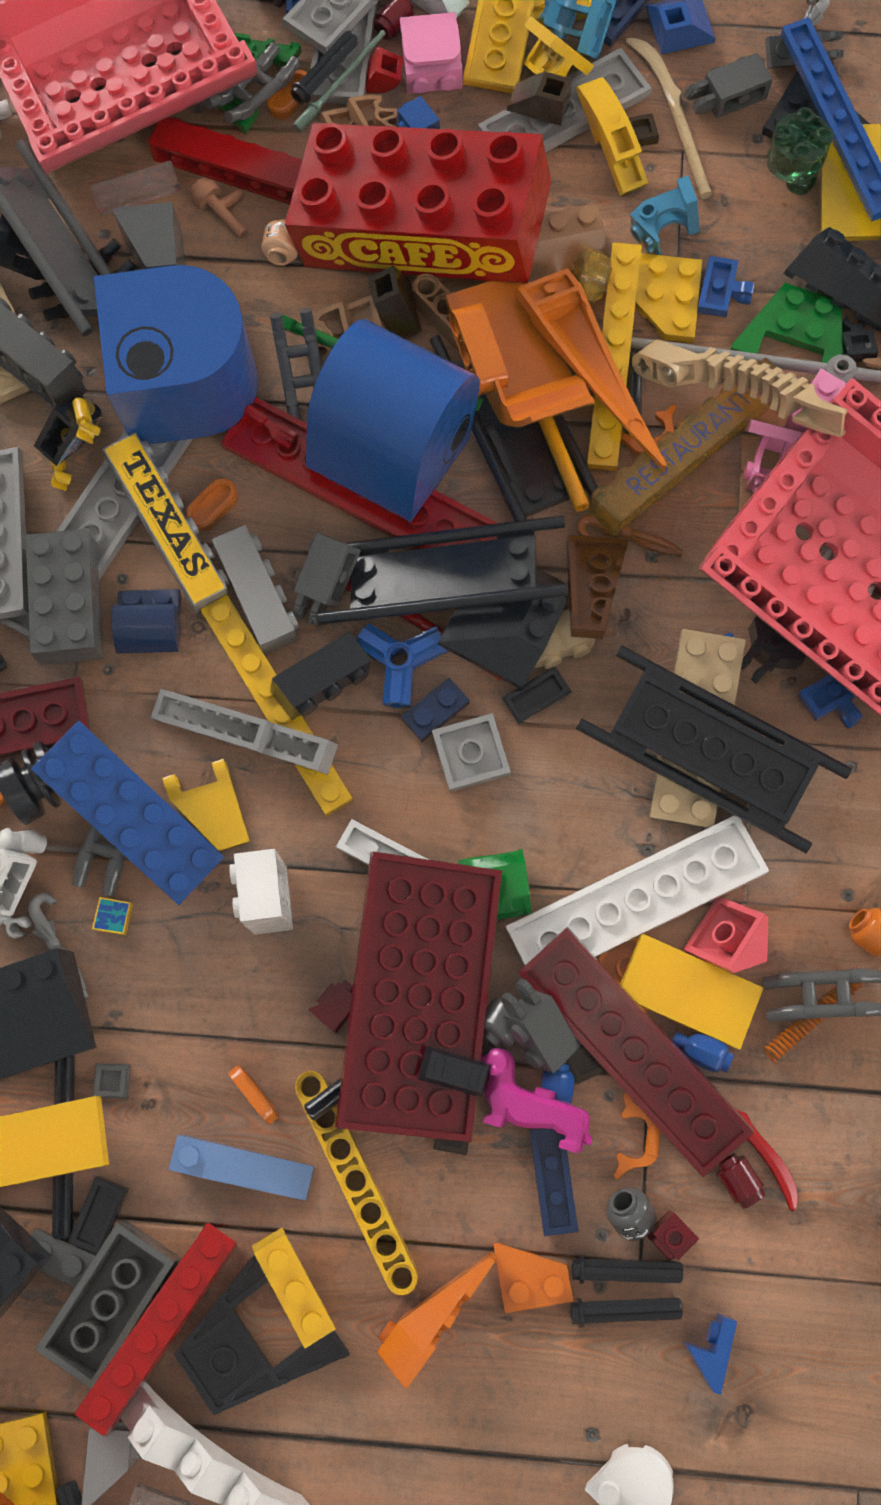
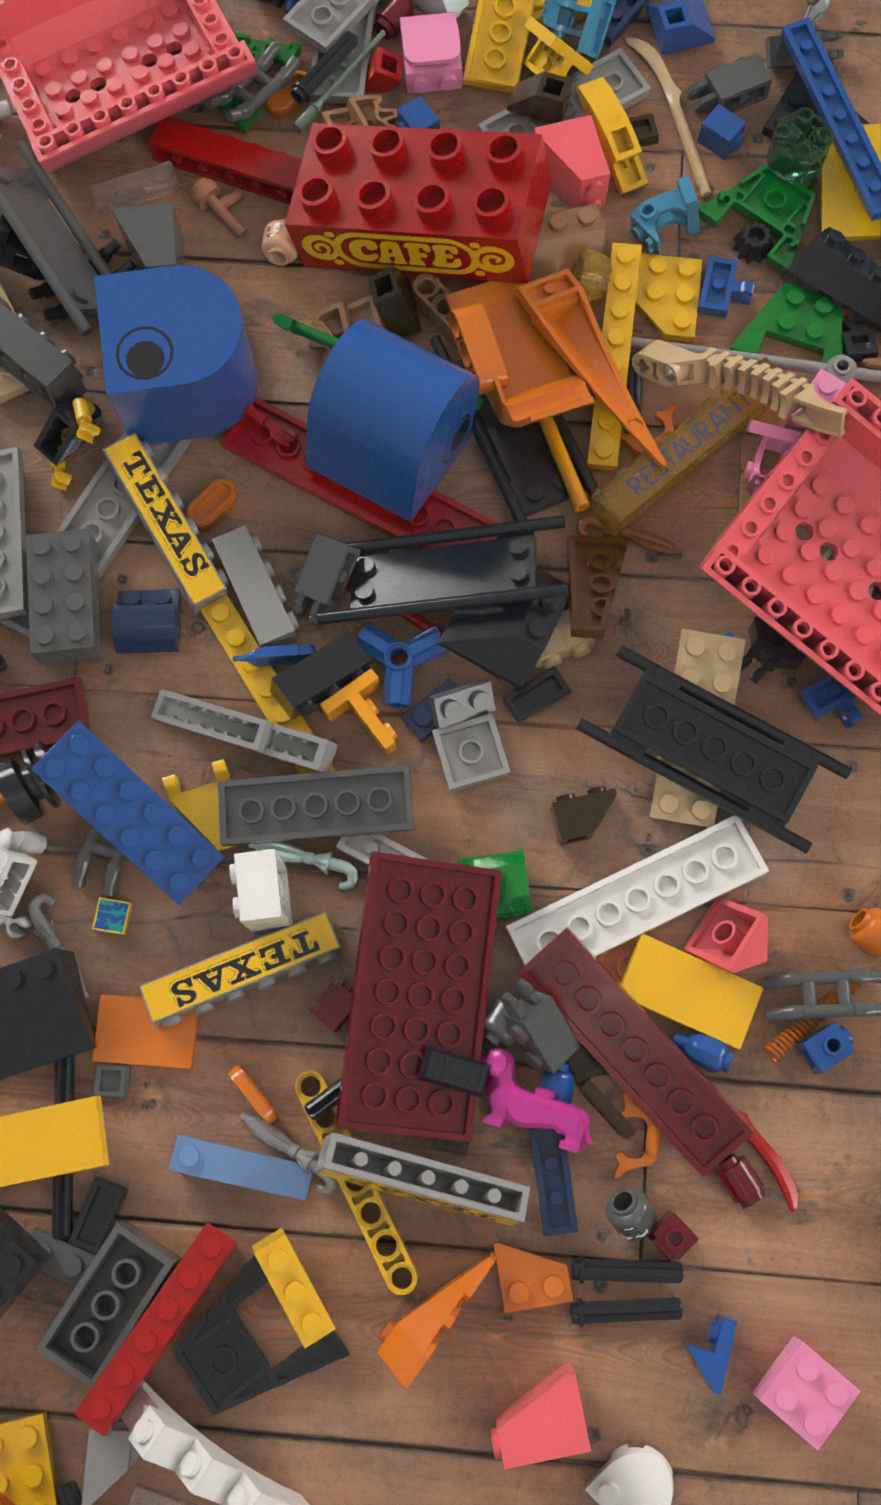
(129, 1037): none -> orange tile
(240, 969): none -> brick
(277, 655): none -> blue piece
(277, 1139): none -> light grey piece
(287, 352): dark grey piece -> none
(316, 805): none -> dark grey plate
(323, 861): none -> light aqua piece
(352, 698): none -> light orange bracket
(423, 1179): none -> light grey brick
(462, 703): none -> plate
(542, 1423): none -> coral slope
(576, 162): none -> coral slope
(580, 816): none -> dark brown slope
(607, 1110): none -> dark brown tile
(722, 132): none -> blue brick
(753, 242): none -> black piece
(769, 201): none -> green wing
(806, 1392): none -> bright pink brick
(826, 1047): none -> blue brick

